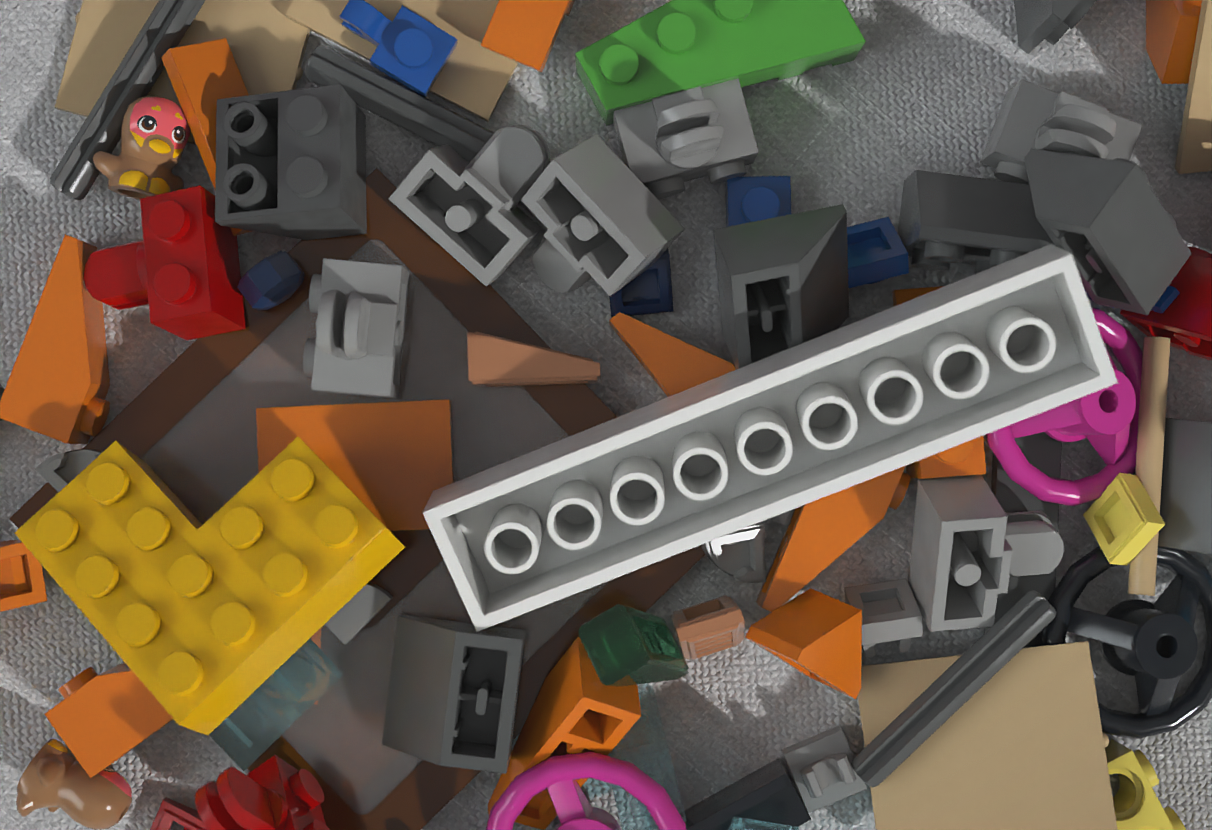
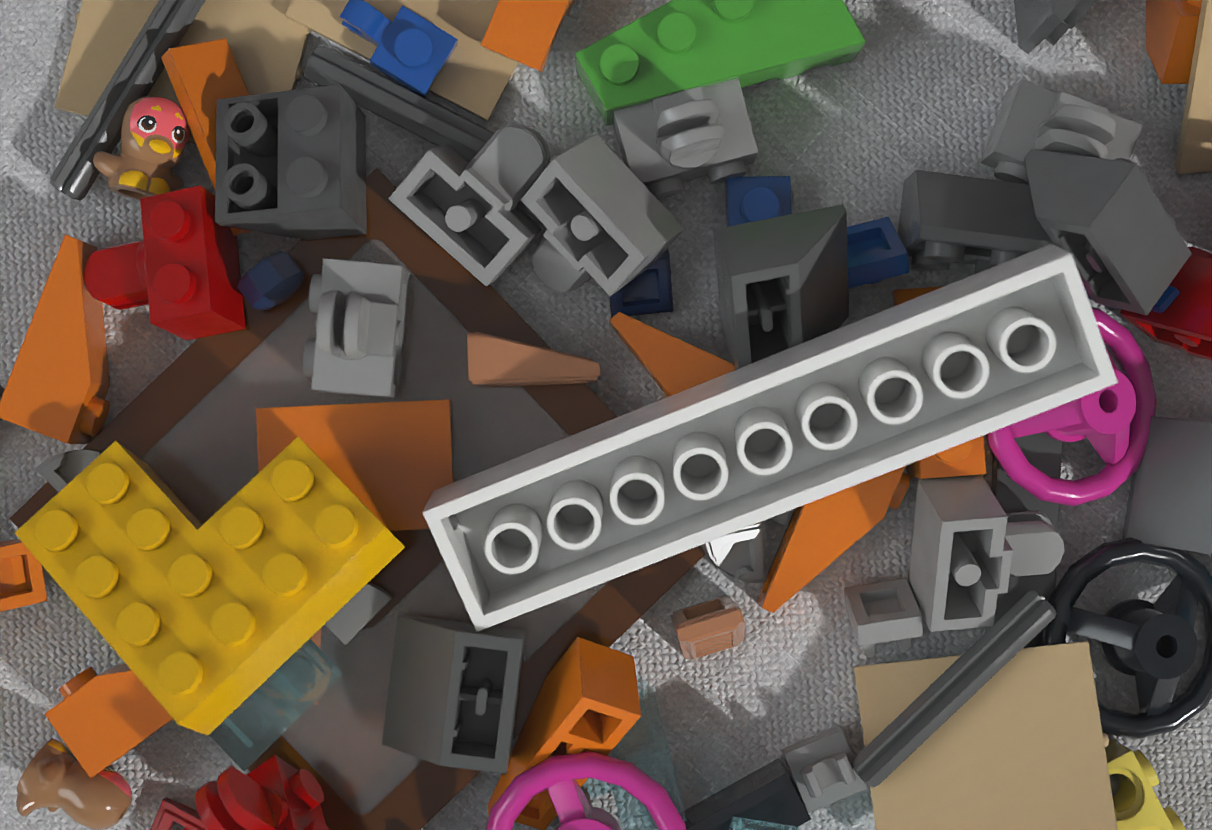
(632, 647): clear green slope -> none
(816, 638): orange slope -> none
(1123, 519): light yellow tile -> none
(1150, 452): tan bar -> none

